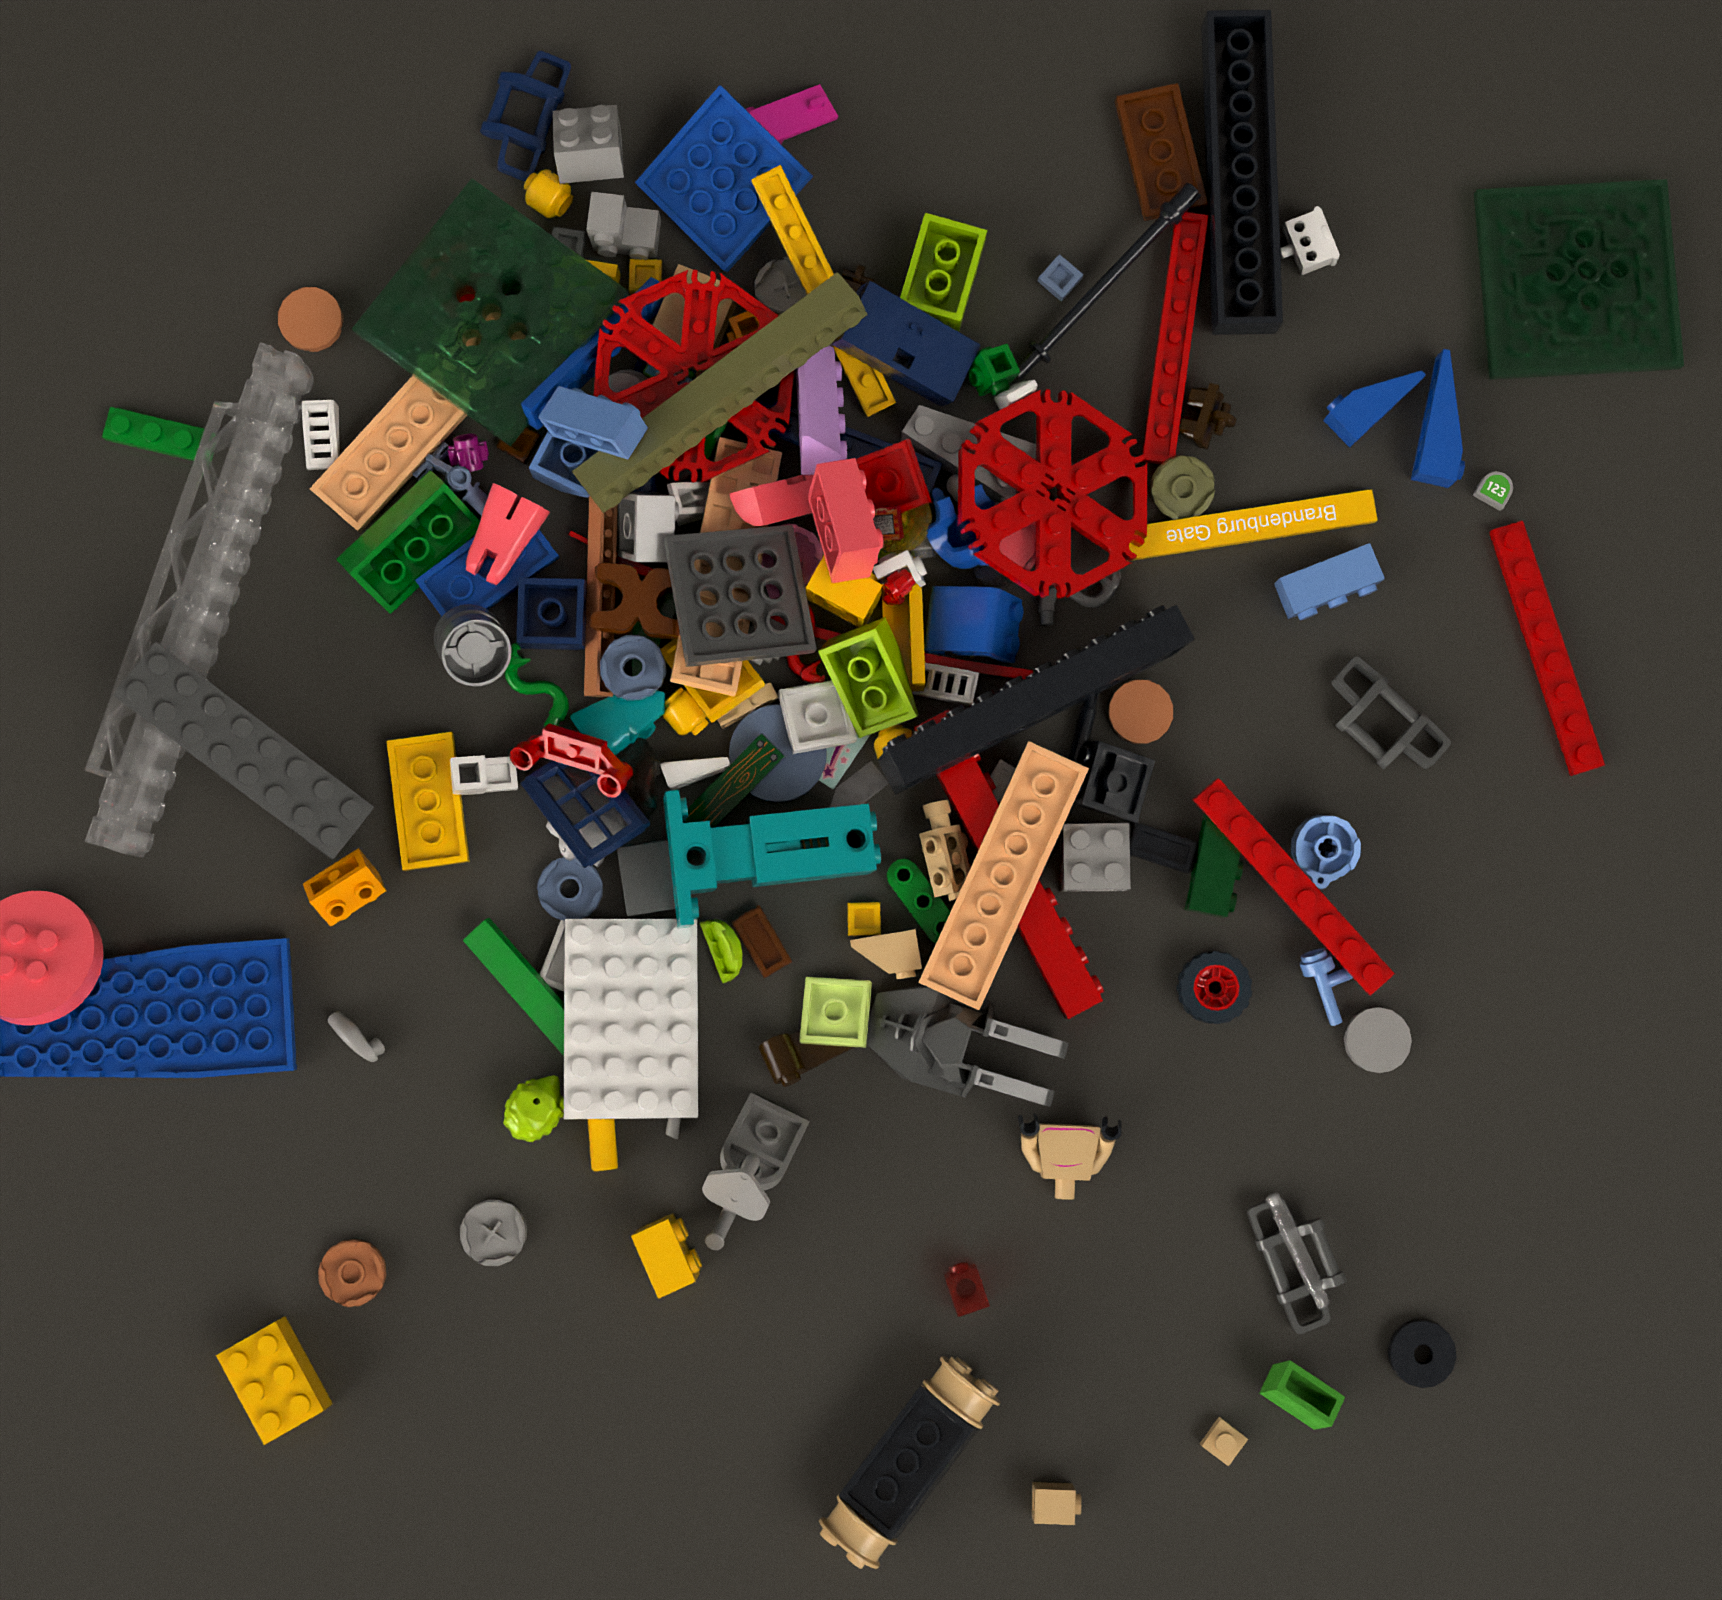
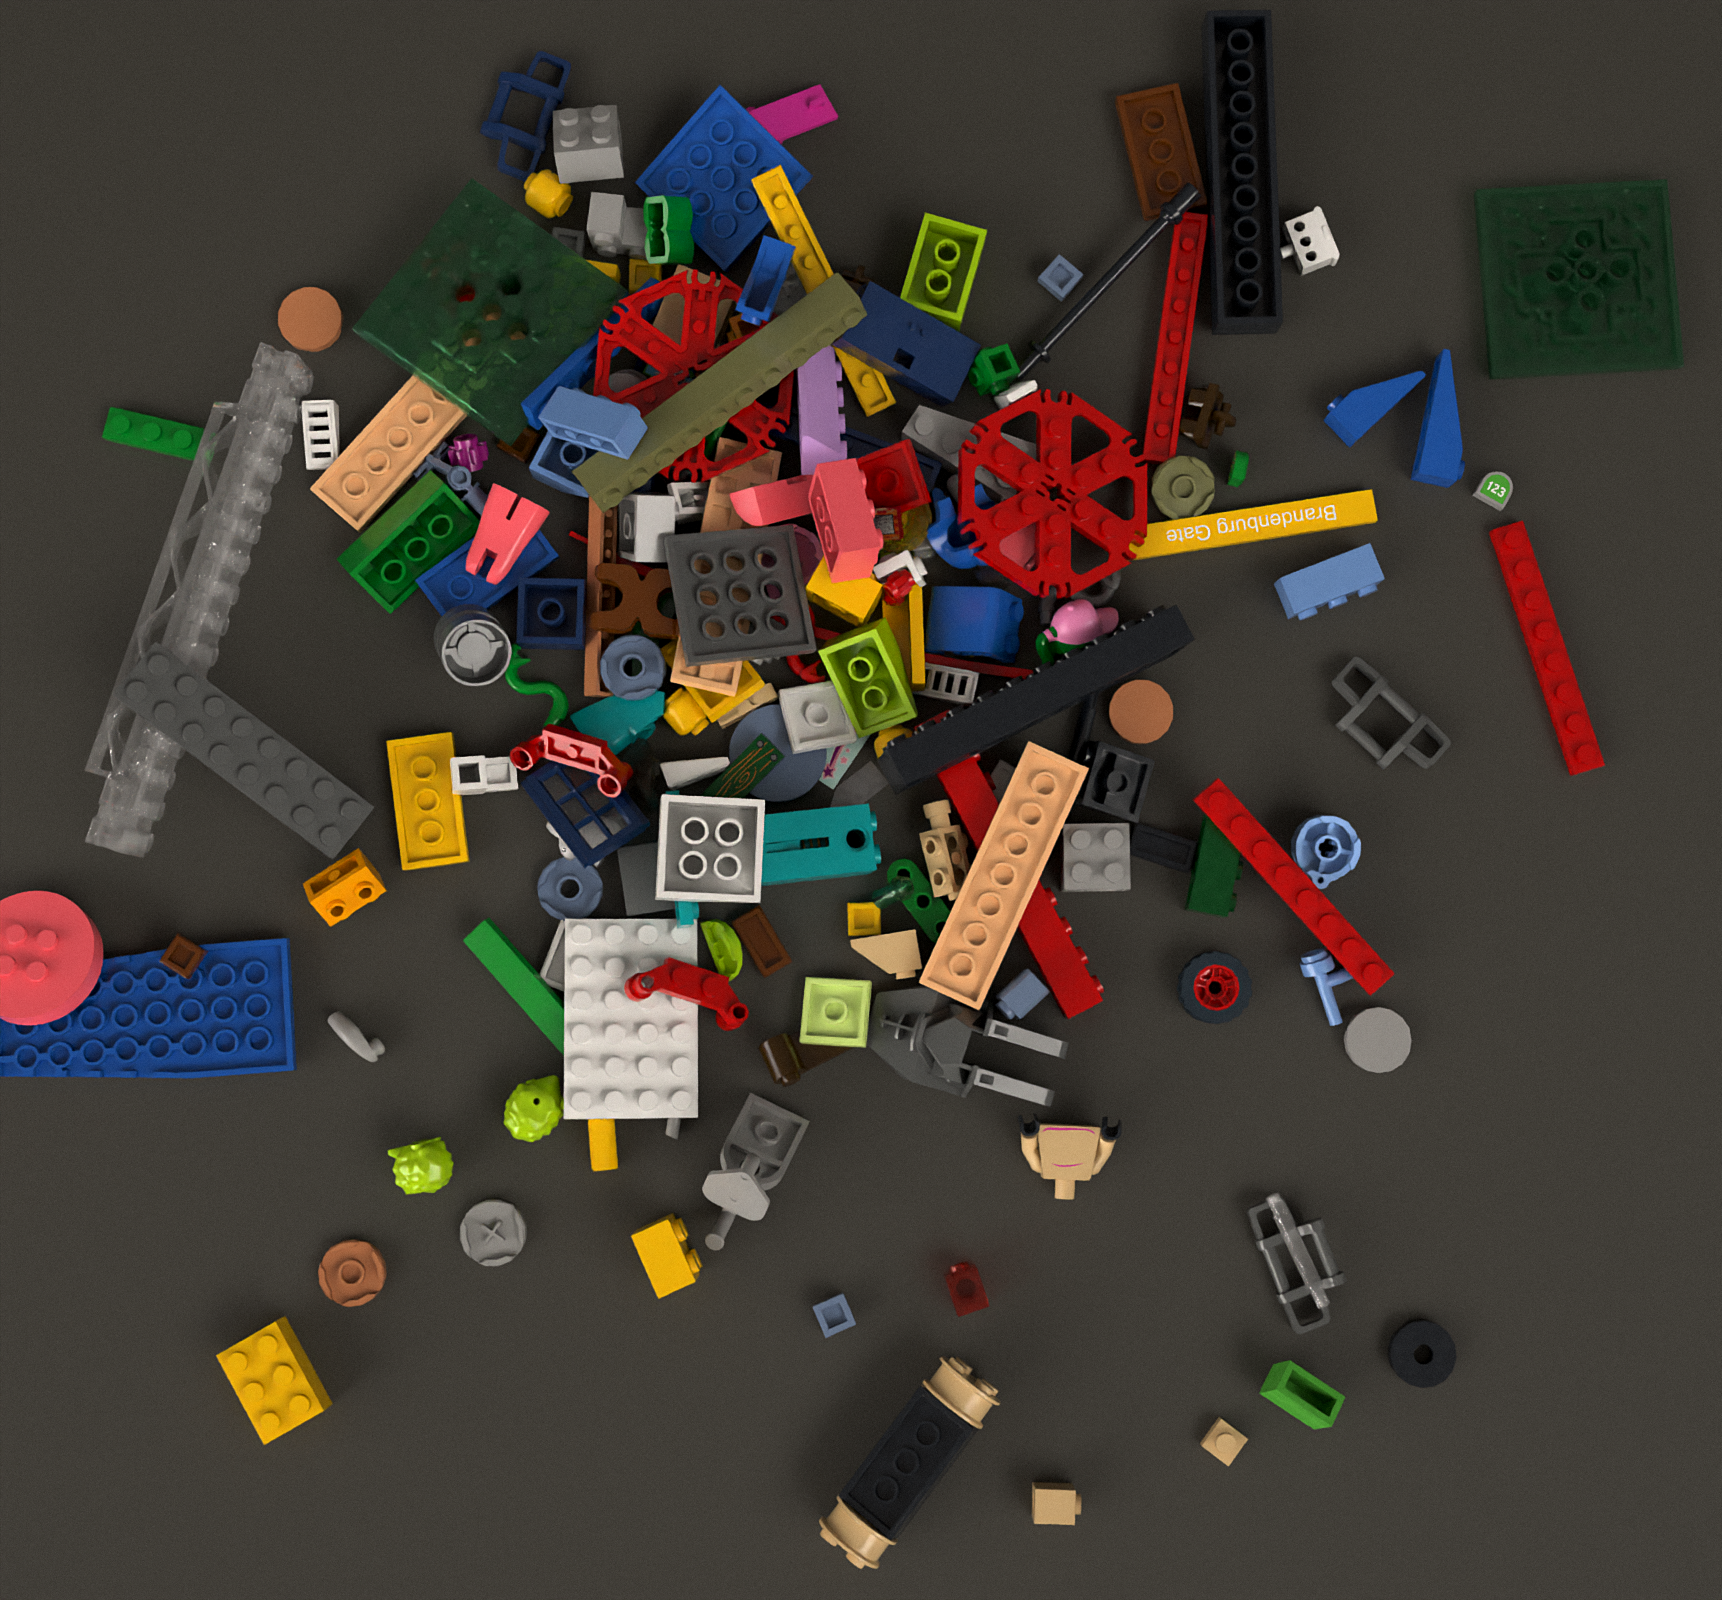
(183, 956): none -> reddish brown tile
(422, 1166): none -> lime animal
(668, 229): none -> green brick
(692, 985): none -> red plate
(710, 849): none -> white slope
(765, 281): none -> blue arch
(834, 1314): none -> sand blue plate
(899, 889): none -> clear green pin
(1021, 995): none -> sand blue brick
(1074, 627): none -> bright pink hair
(1238, 468): none -> green tile

